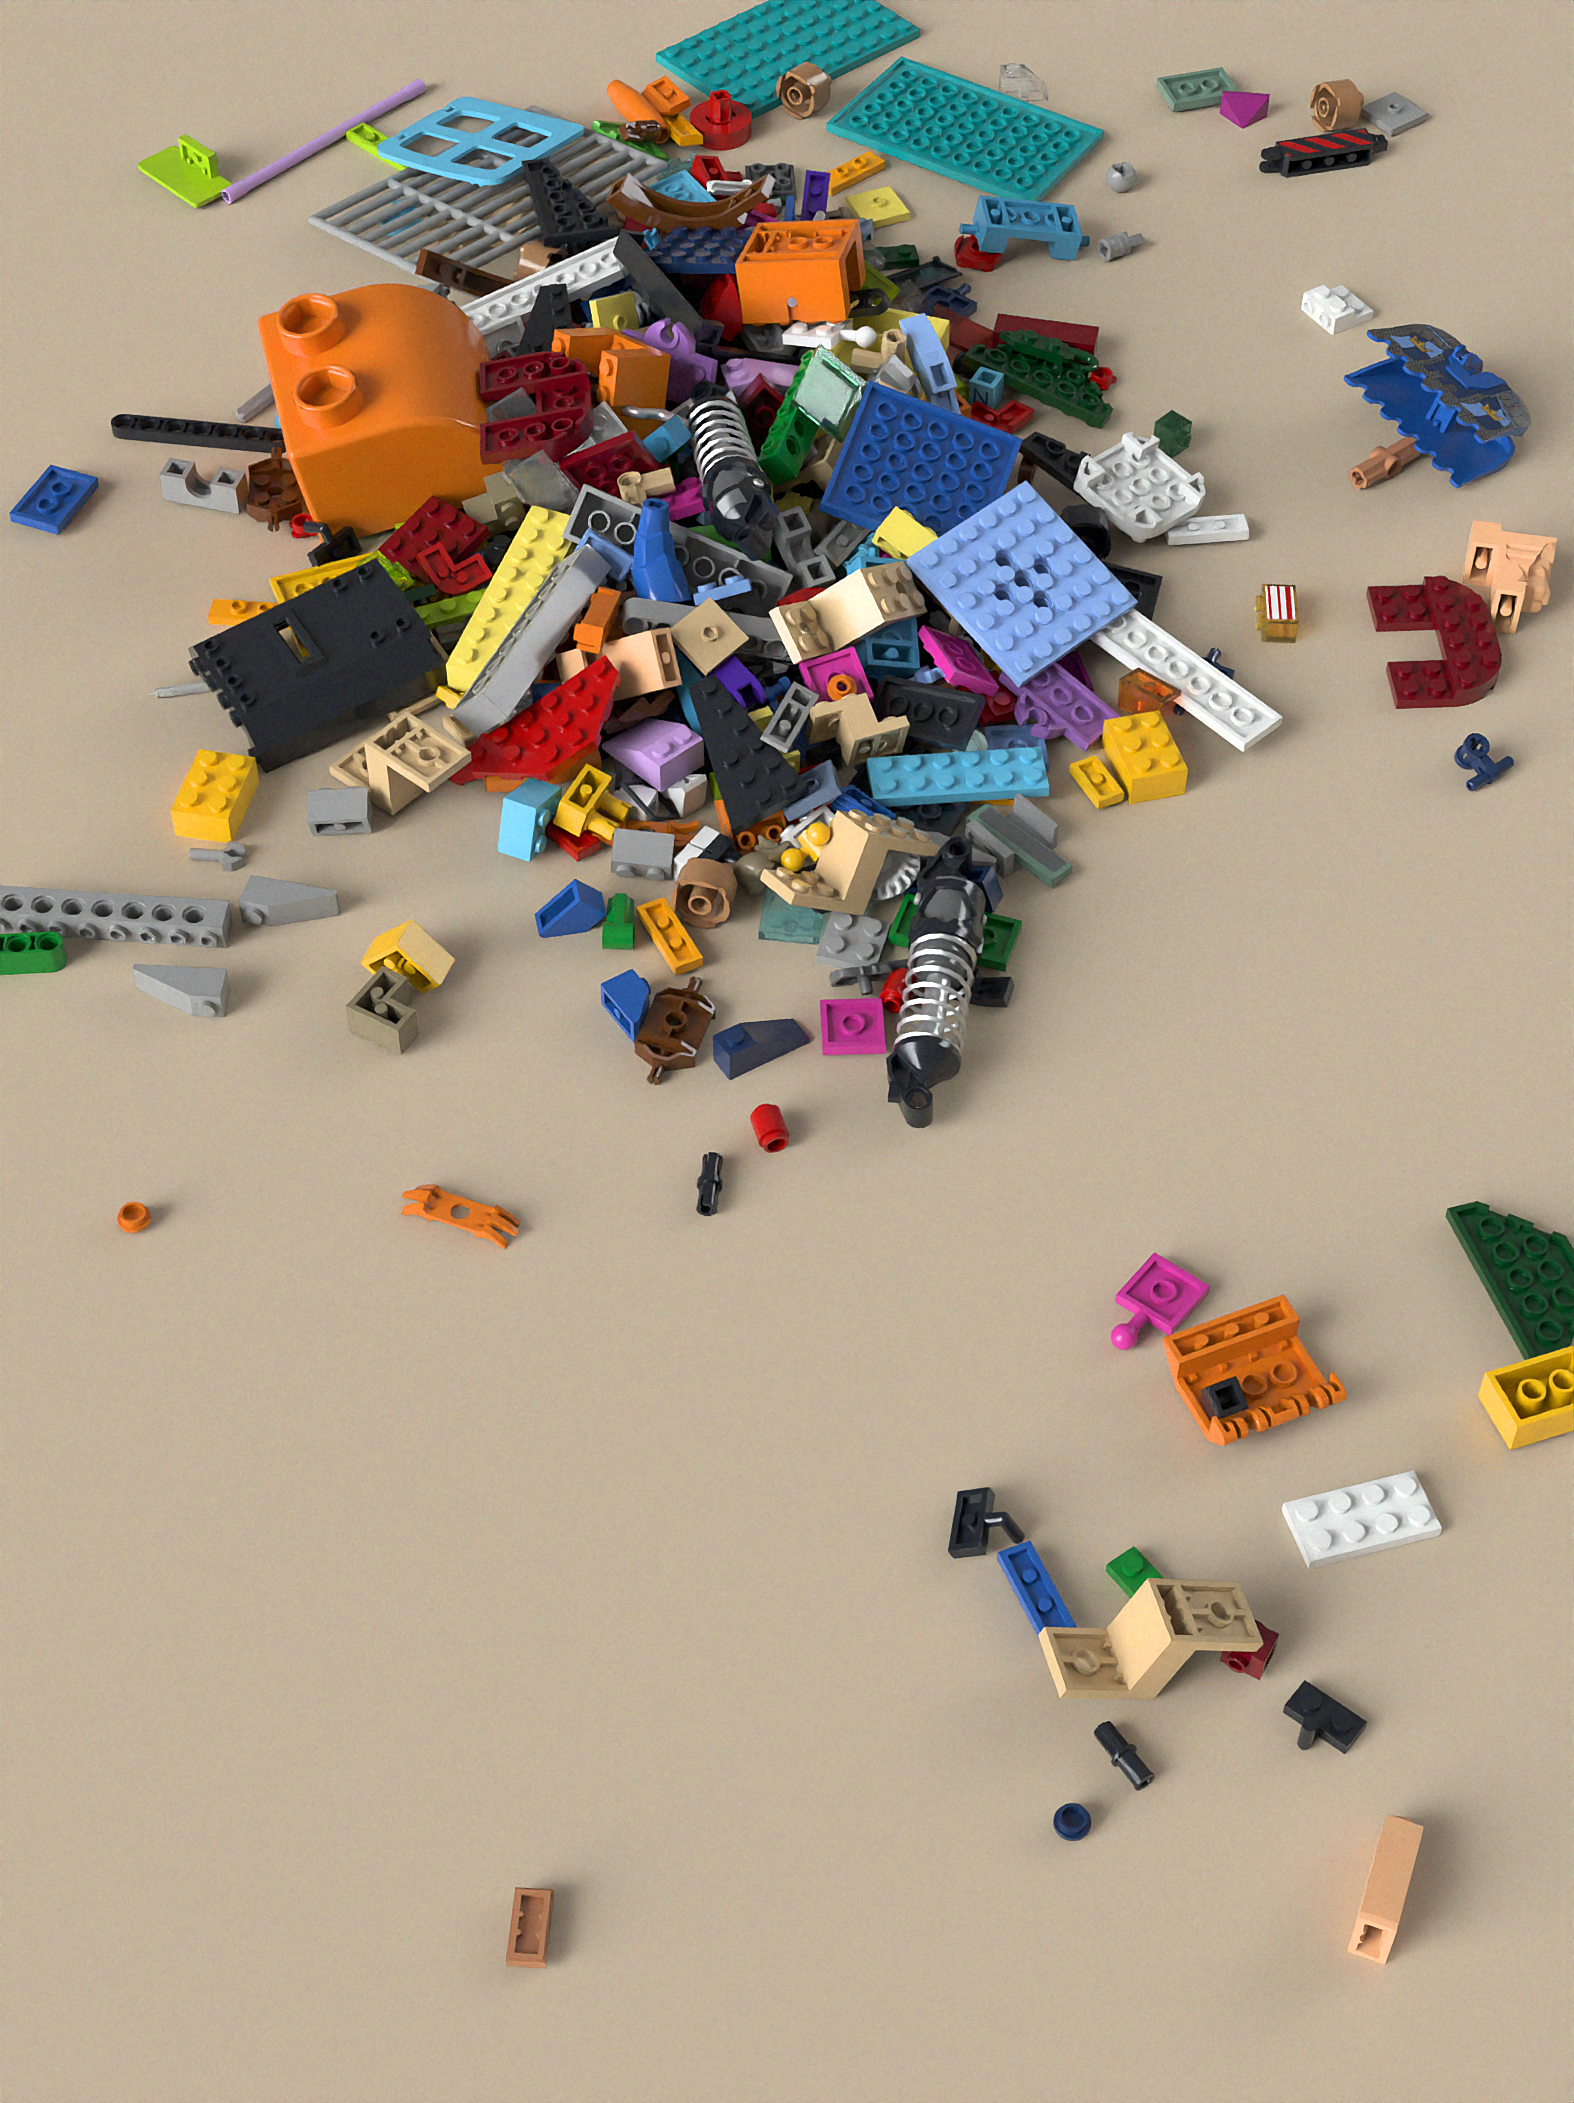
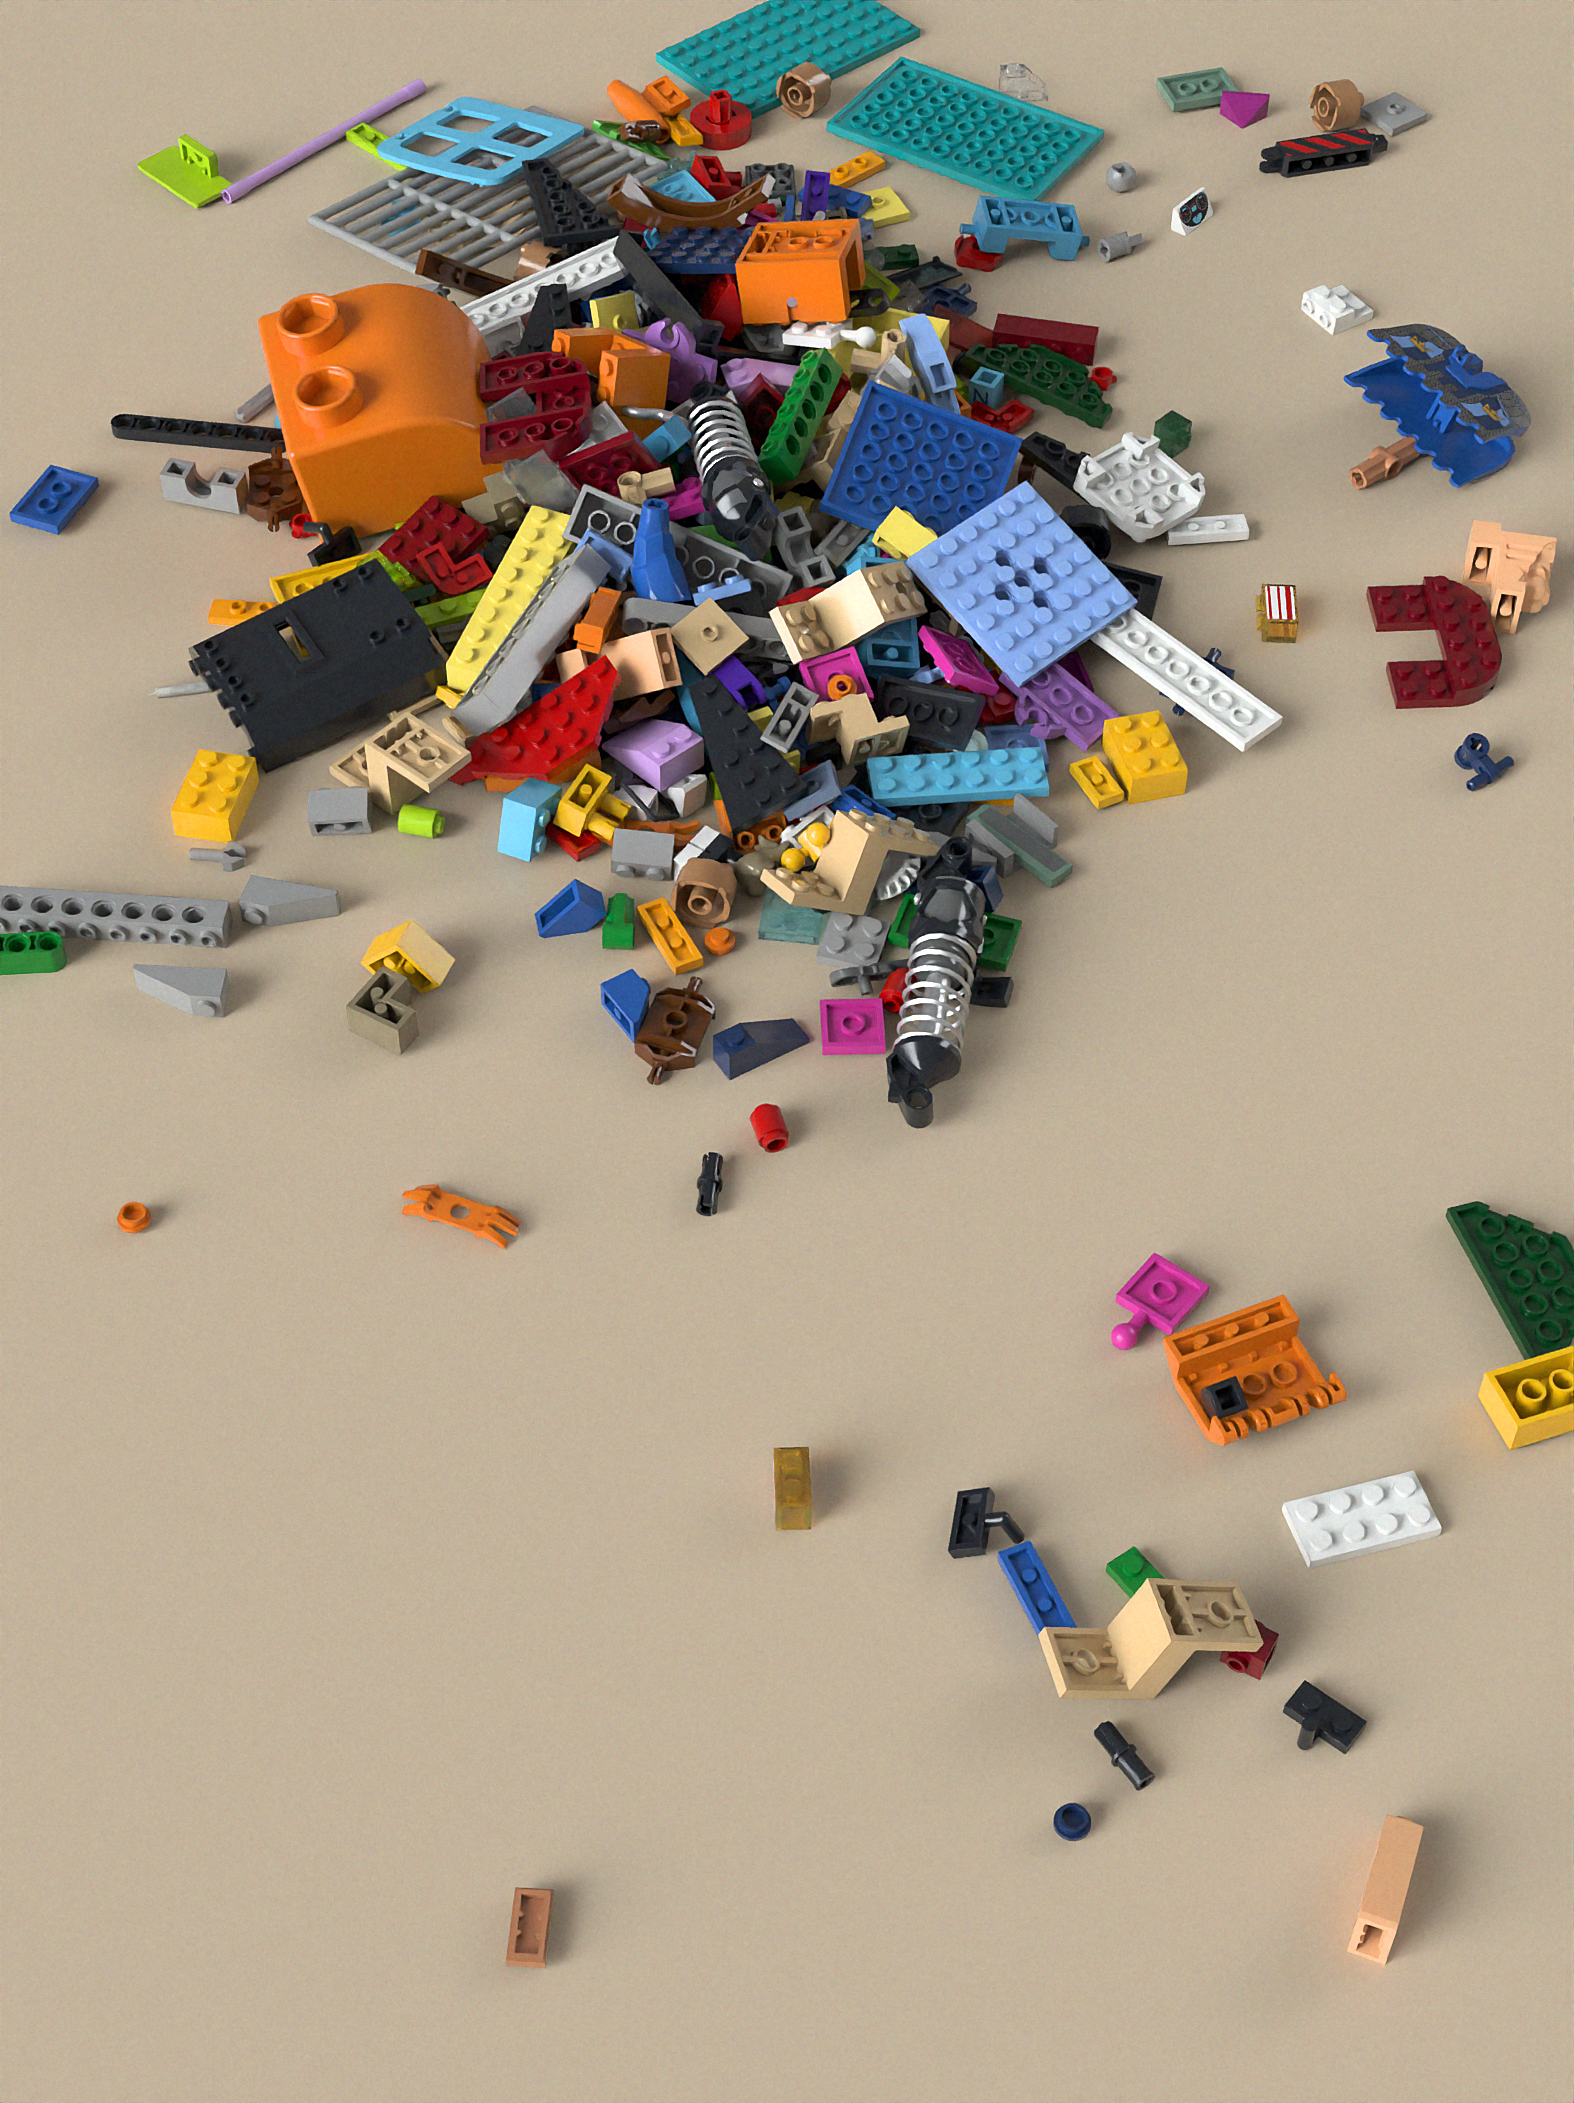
(420, 821): none -> lime brick
(719, 941): none -> orange plate
(728, 188): white axle -> none
(792, 1488): none -> clear yellow brick
(829, 393): clear green piece -> none
(853, 202): none -> blue plate
(1048, 348): dark green plate -> none
(1144, 692): clear orange slope -> none
(1191, 212): none -> slope

